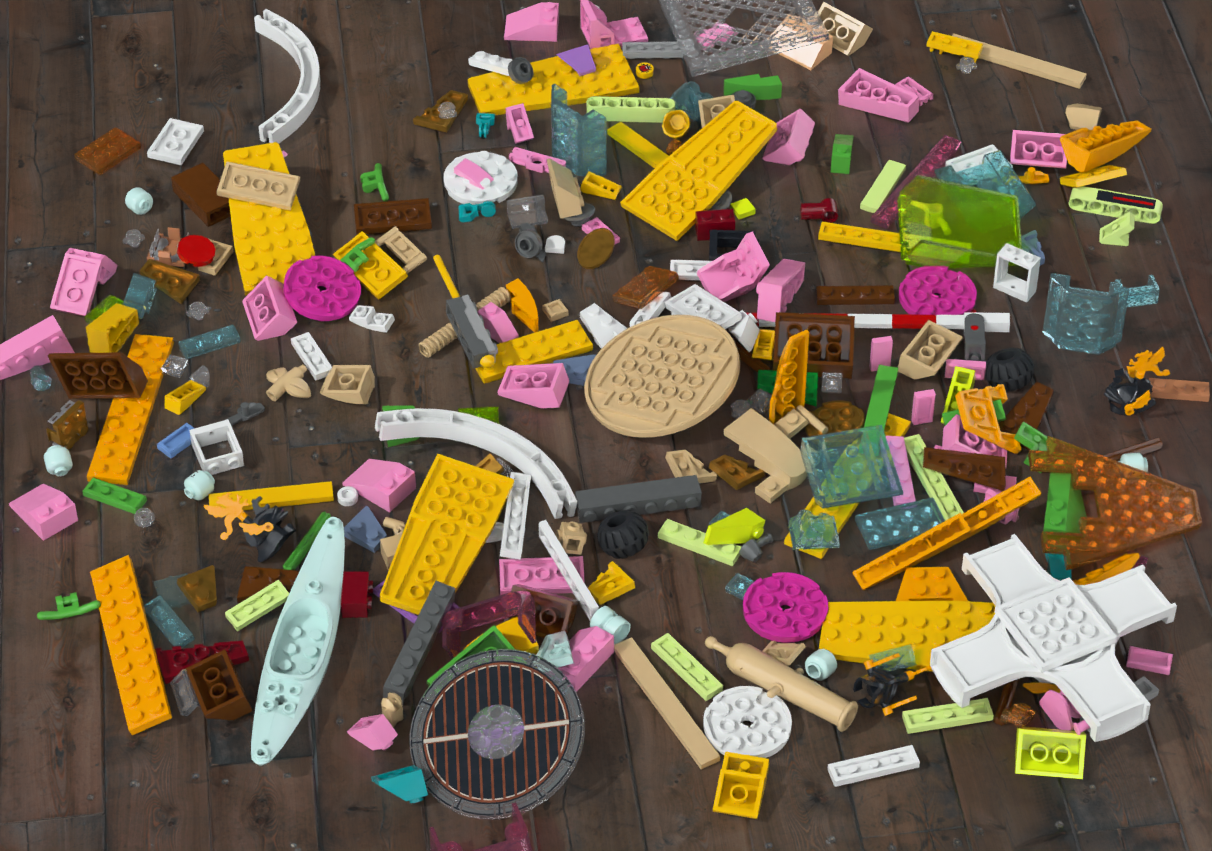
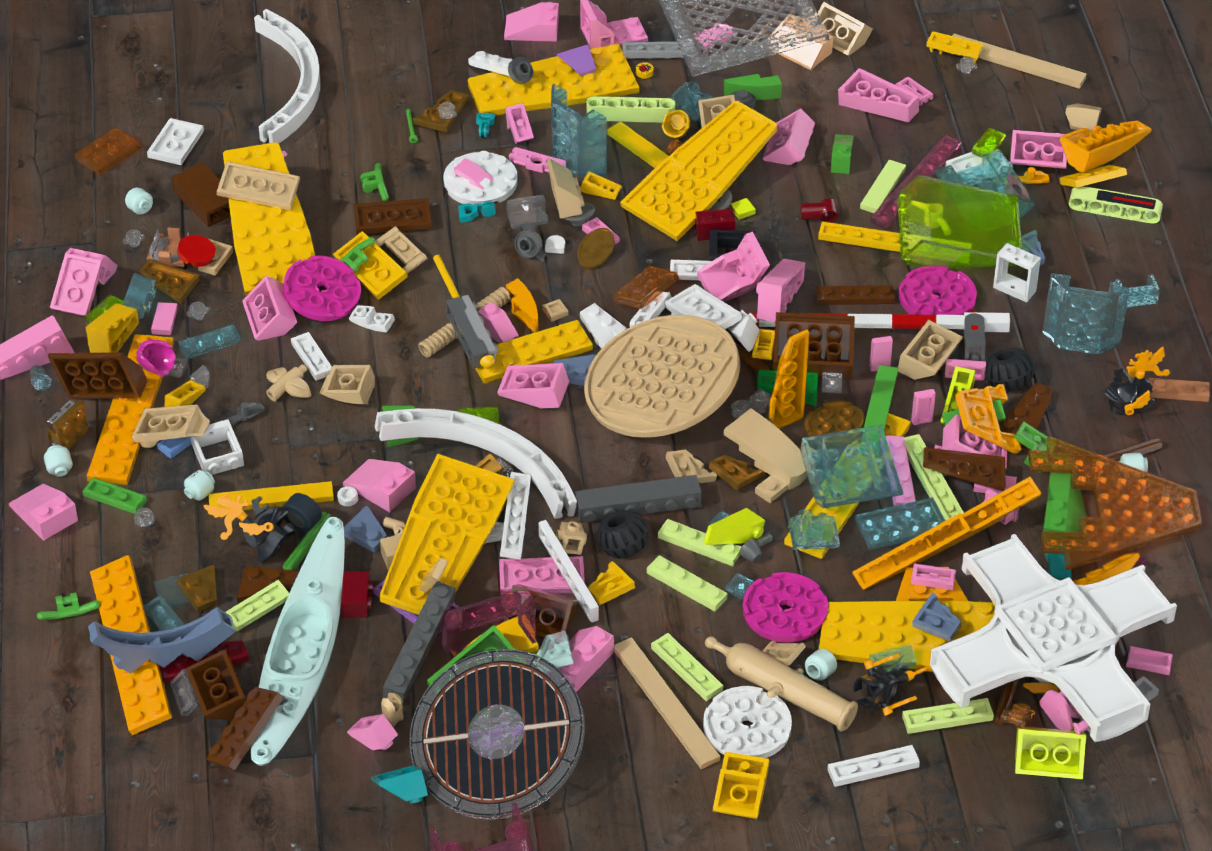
(156, 357): none -> dark pink hair
(162, 647): none -> sand blue arch
(164, 318): none -> bright pink tile
(169, 424): none -> tan slope
(244, 728): none -> reddish brown plate
(302, 512): none -> black wheel
(413, 138): none -> bright green piece
(433, 575): none -> tan tile
(612, 623): light aqua wheel -> none
(687, 583): none -> yellowish green plate
(797, 420): tan plate -> none
(931, 577): none -> bright pink tile
(937, 619): none -> sand blue wing
(988, 142): none -> clear neon green plate
(1016, 188): none -> dark grey piece
(1118, 231): yellowish green slope -> none

